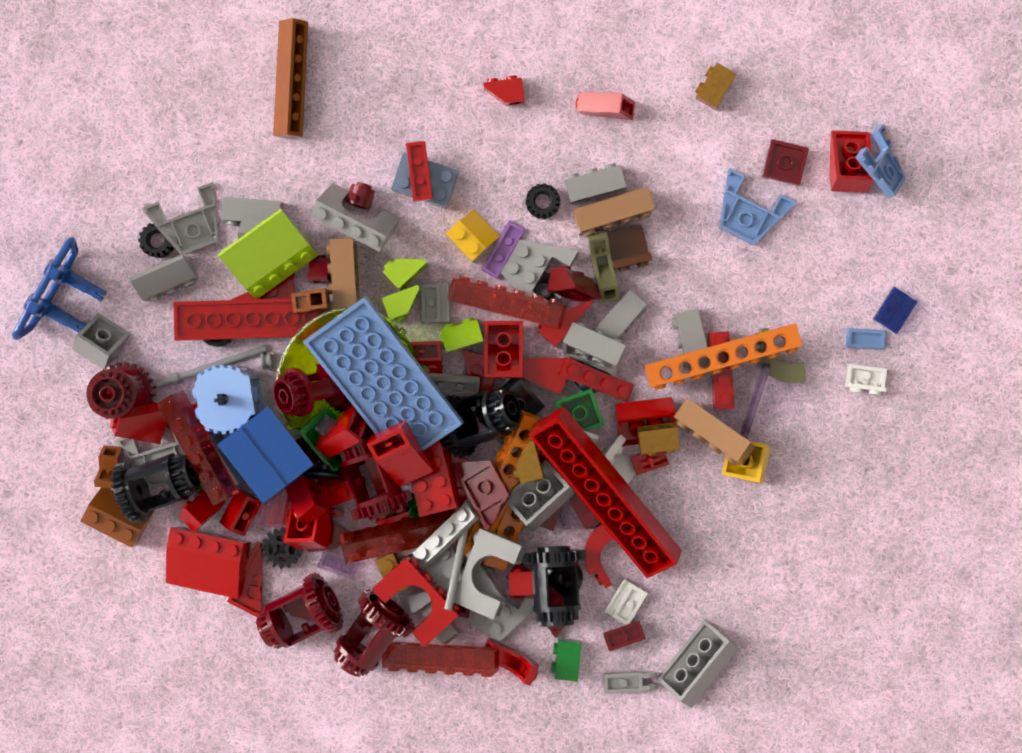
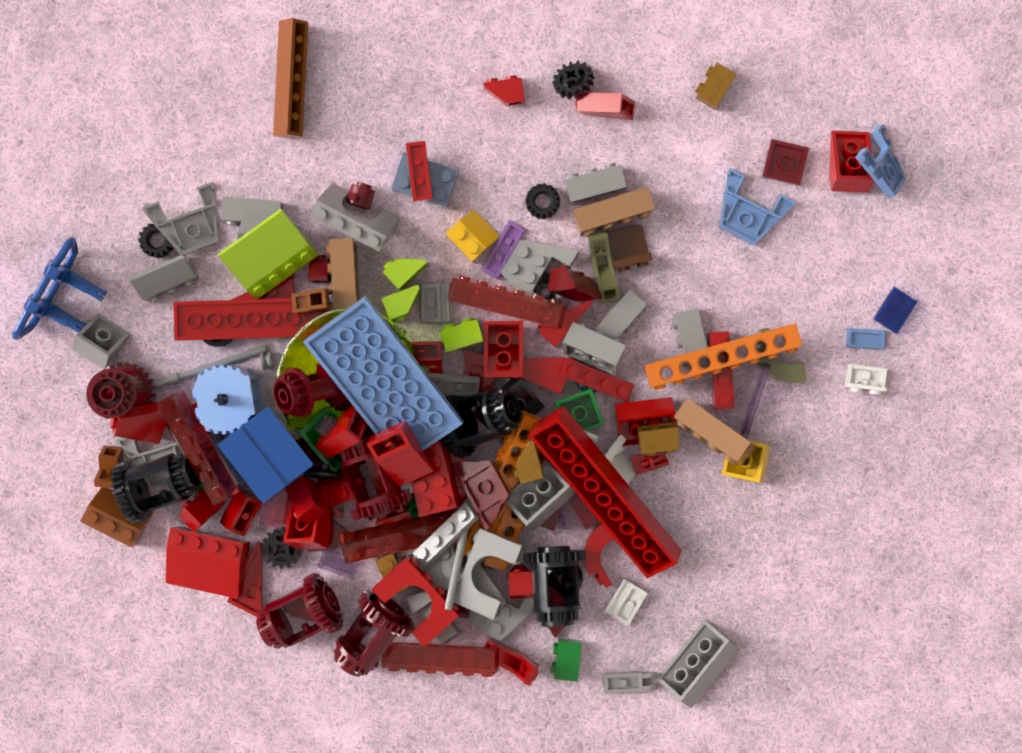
(573, 80): none -> black gear
(624, 636): dark red hinge -> none

